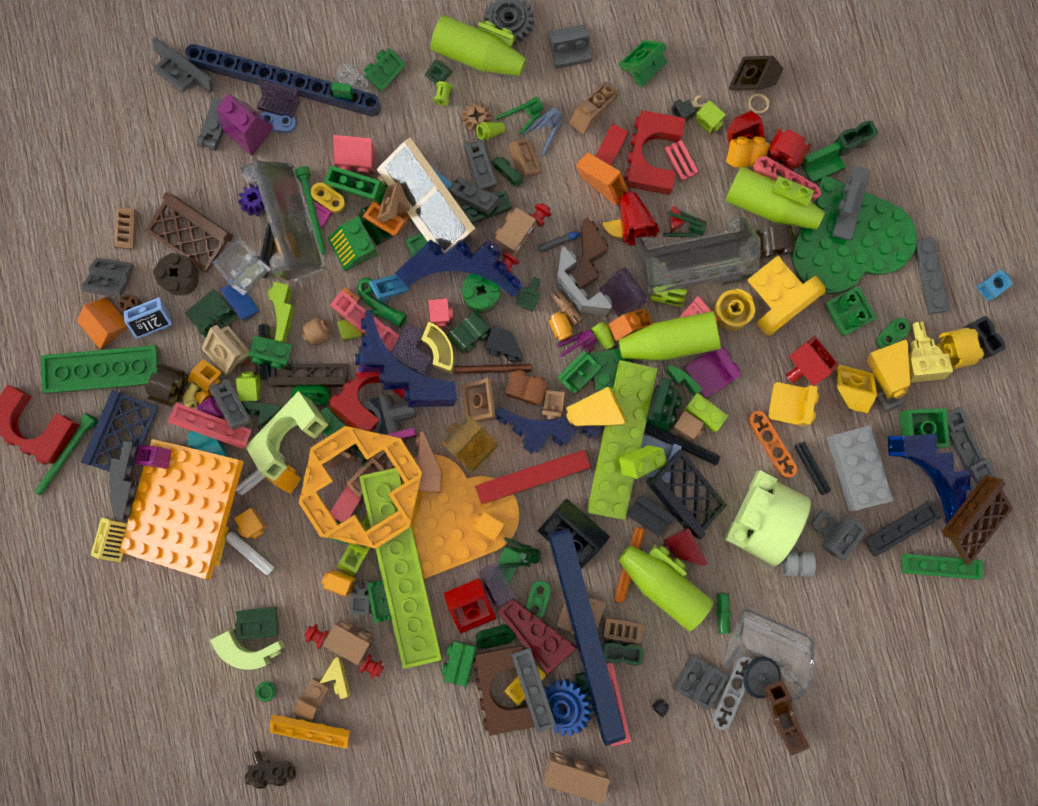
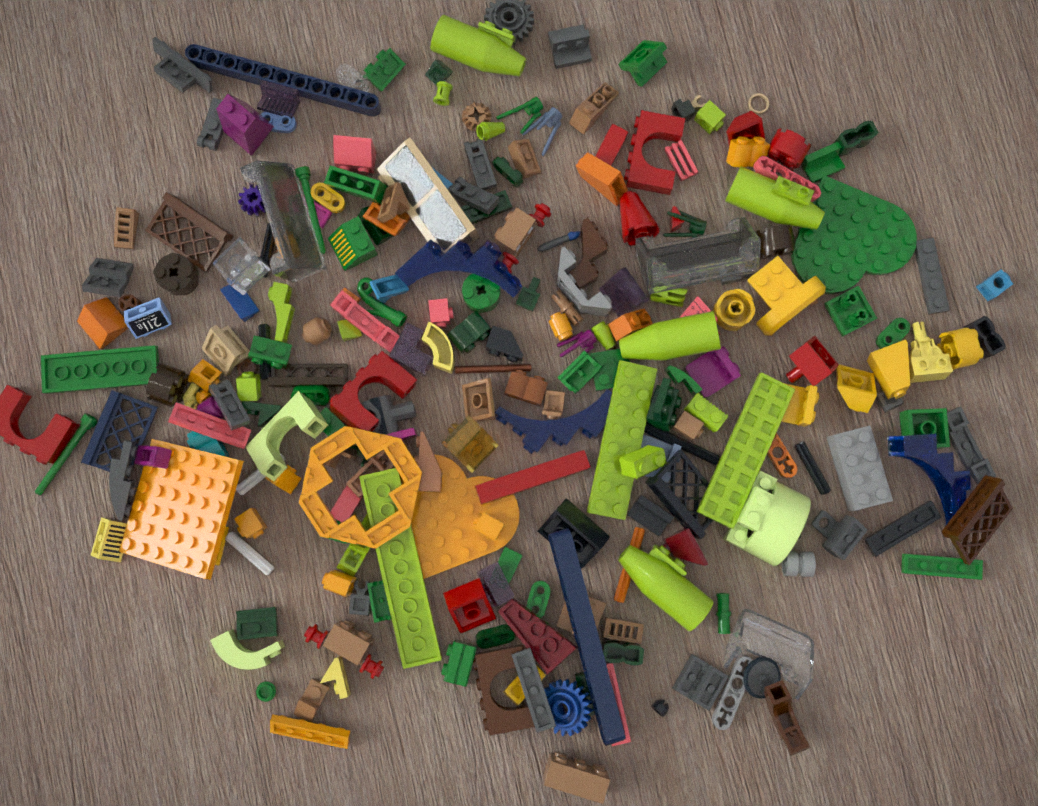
(210, 312): dark green hinge -> none
(269, 773): dark brown brick -> none
(342, 90): green tile -> none
(416, 242): green tile -> none
(418, 389): clear blue arch -> none
(527, 554): dark green plant -> none
(597, 410): yellow slope -> none
(613, 228): yellow tile -> none
(746, 450): none -> lime plate
(756, 73): dark brown slope -> none
(851, 202): dark grey bracket -> none

